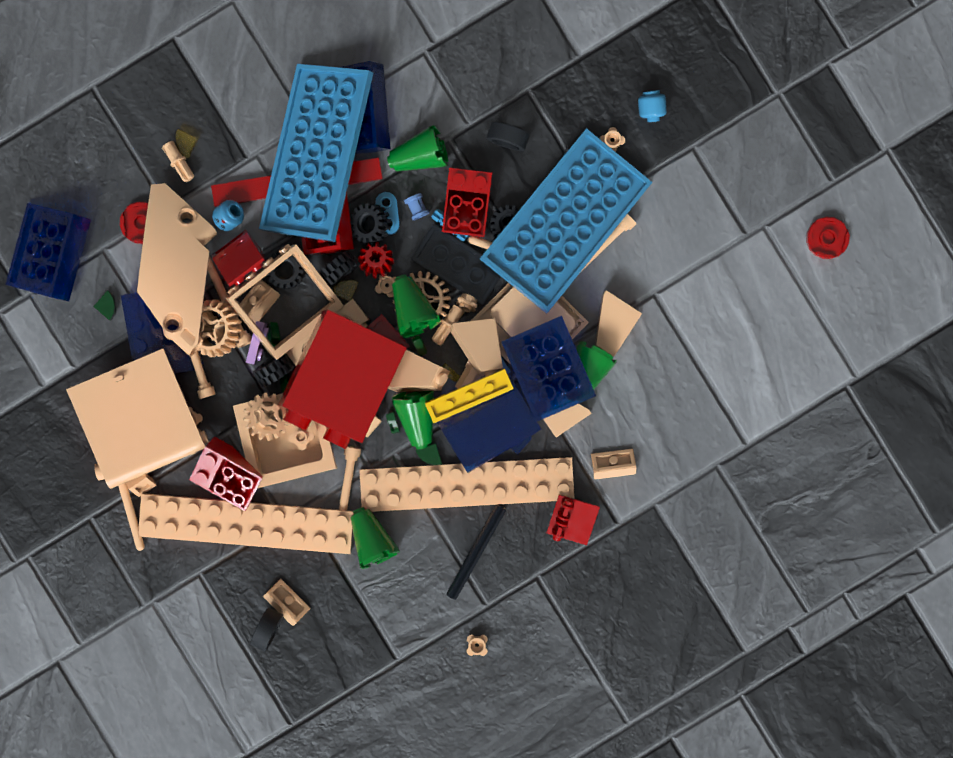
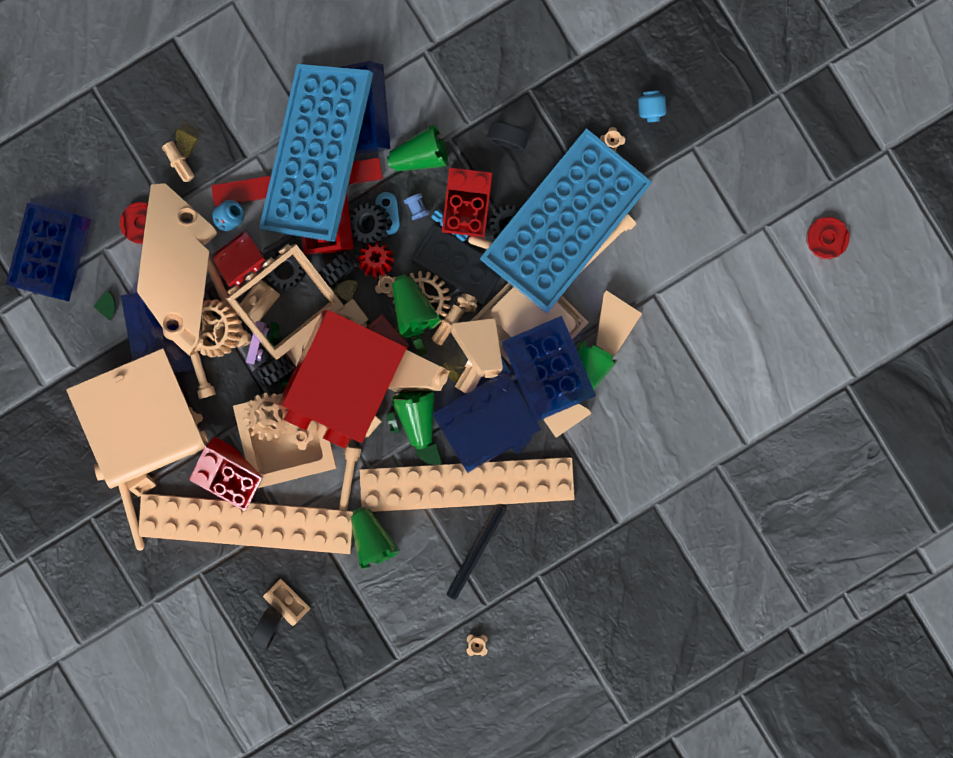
(469, 395): yellow plate -> none
(572, 520): red hinge -> none
(613, 463): light nougat slope -> none

